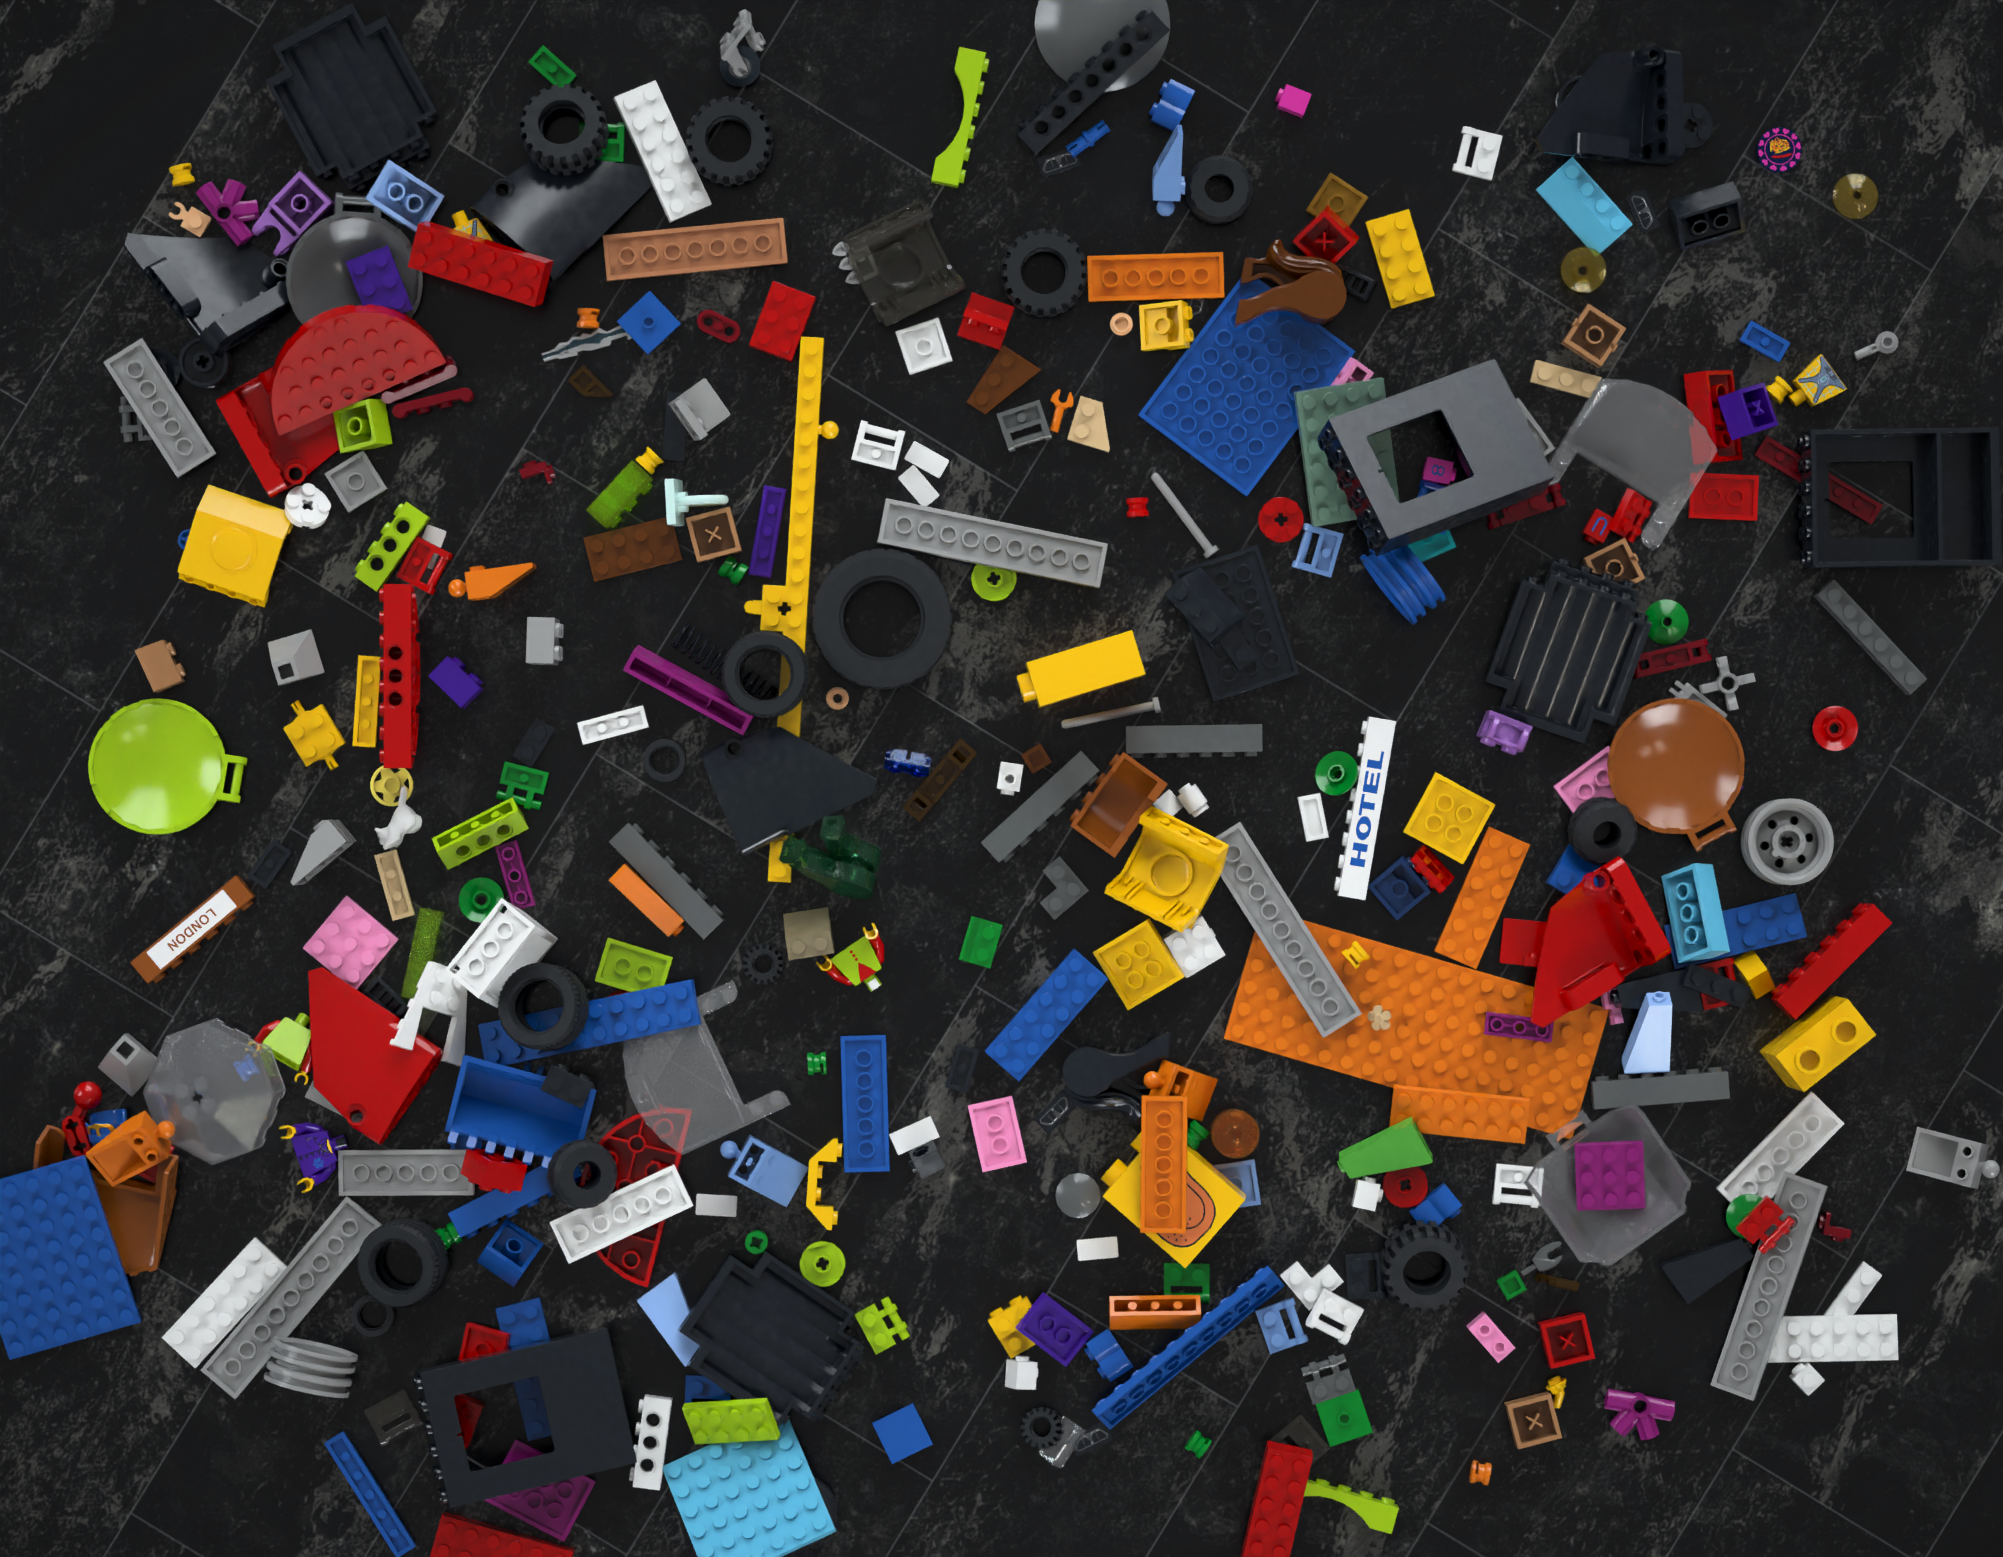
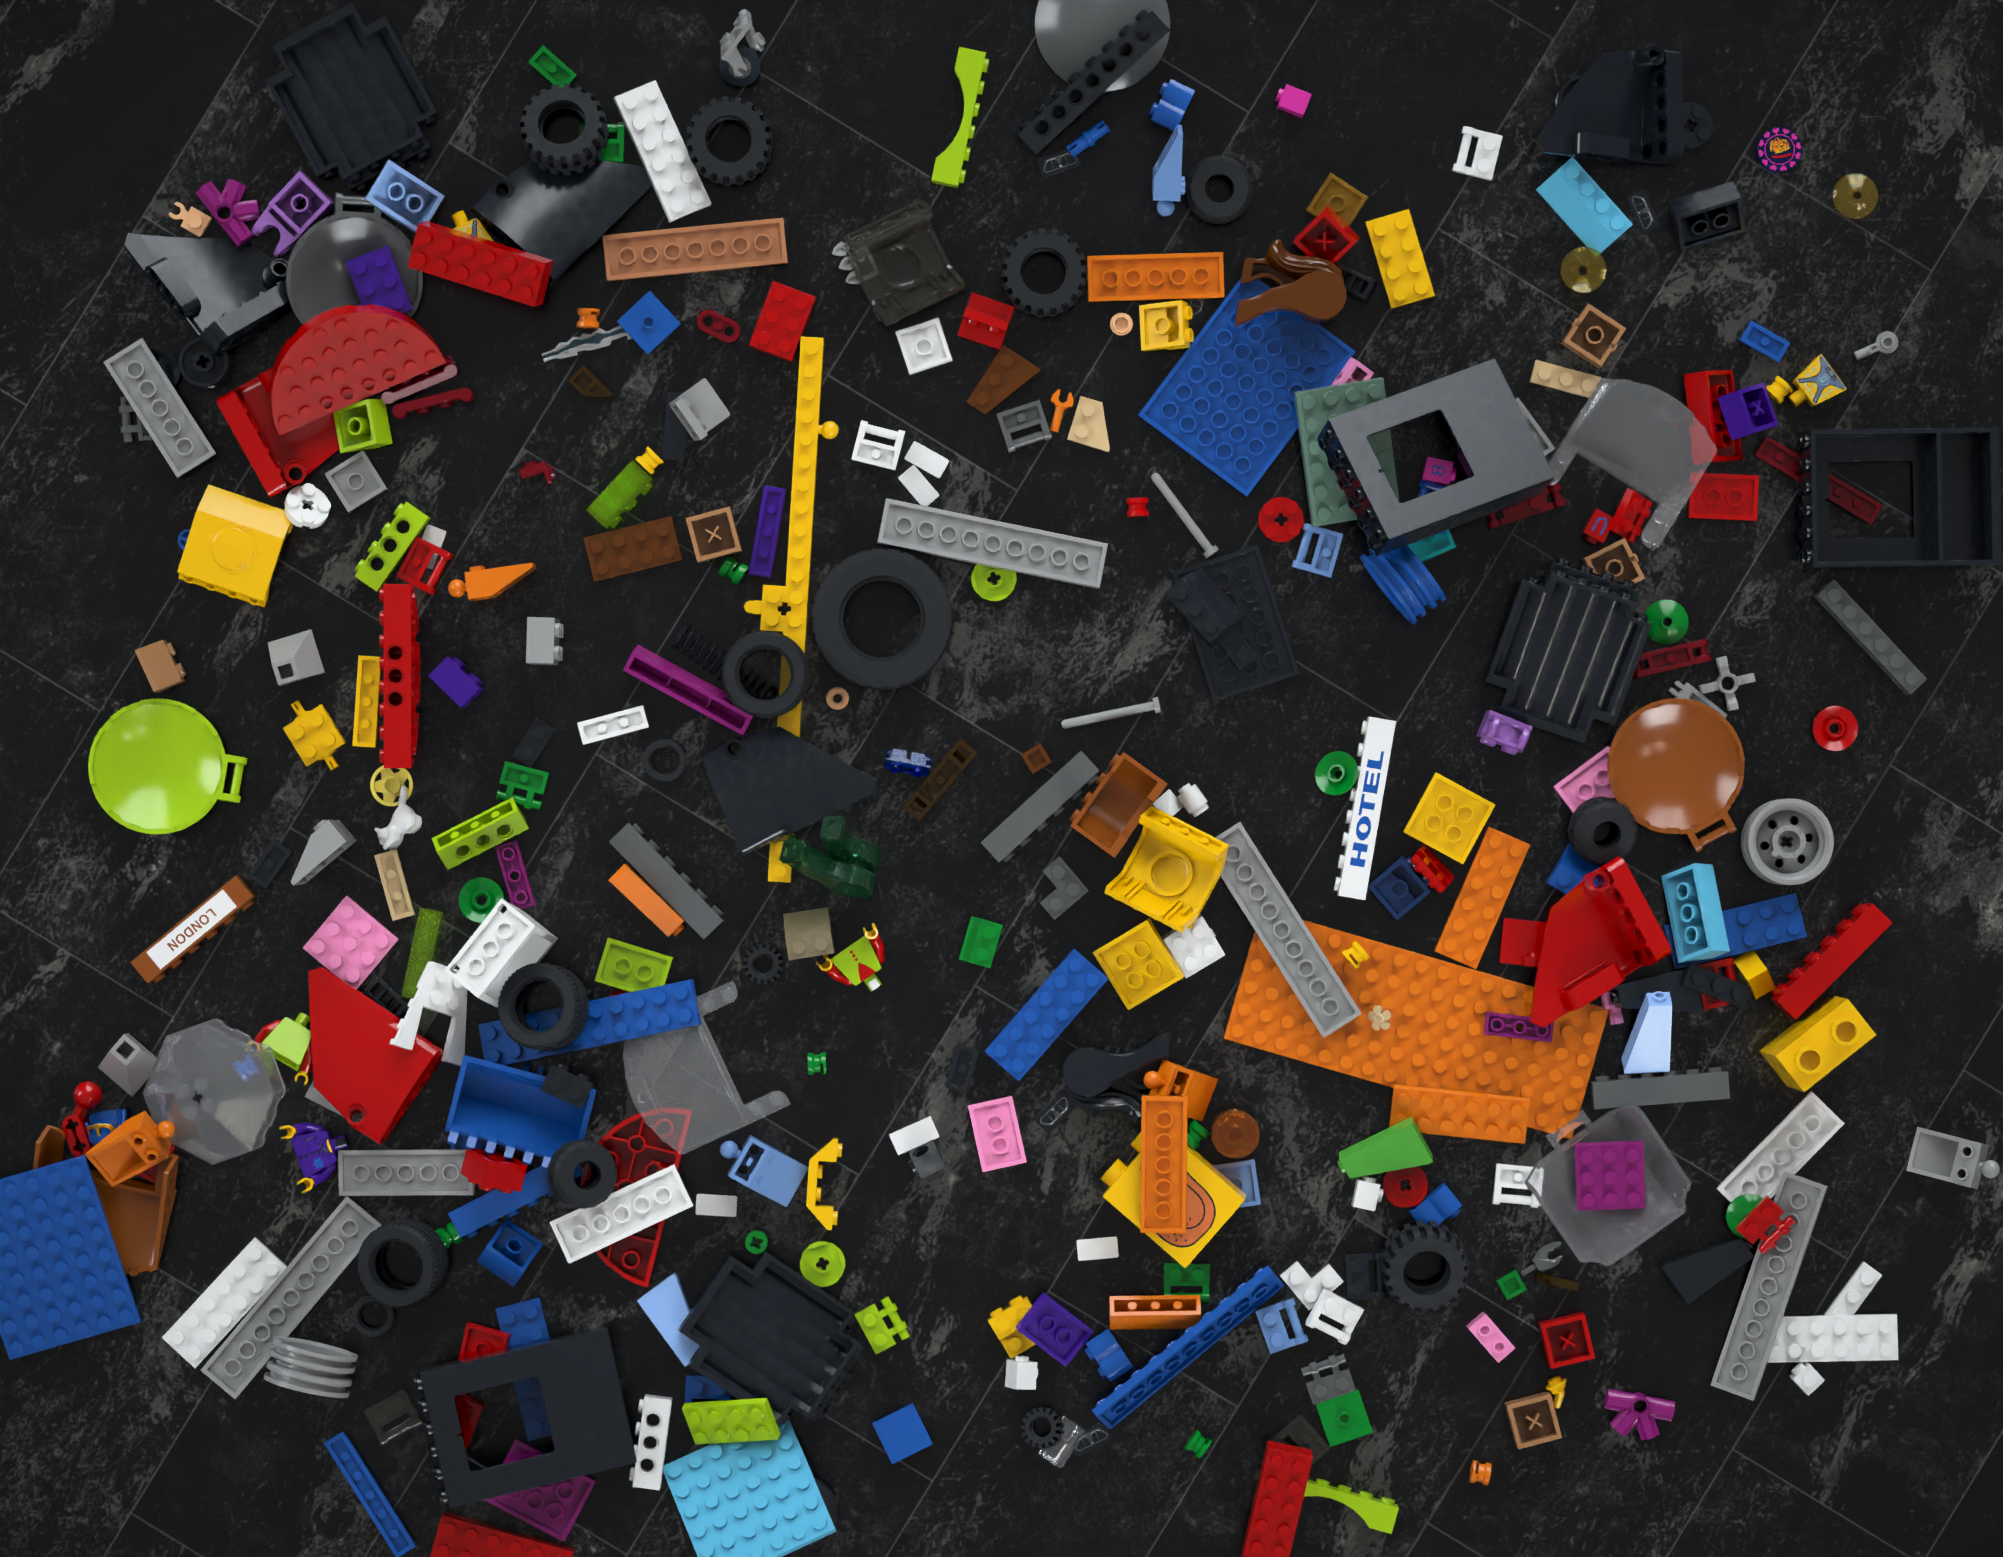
(182, 174): yellow wheel -> none
(679, 502): light aqua tile -> none
(865, 1103): blue plate -> none
(1009, 778): white brick -> none
(1078, 1195): dark grey dish -> none
(1081, 670): yellow brick -> none
(1193, 739): dark grey brick -> none
(1313, 817): white tile -> none
(1835, 1233): dark red bracket -> none

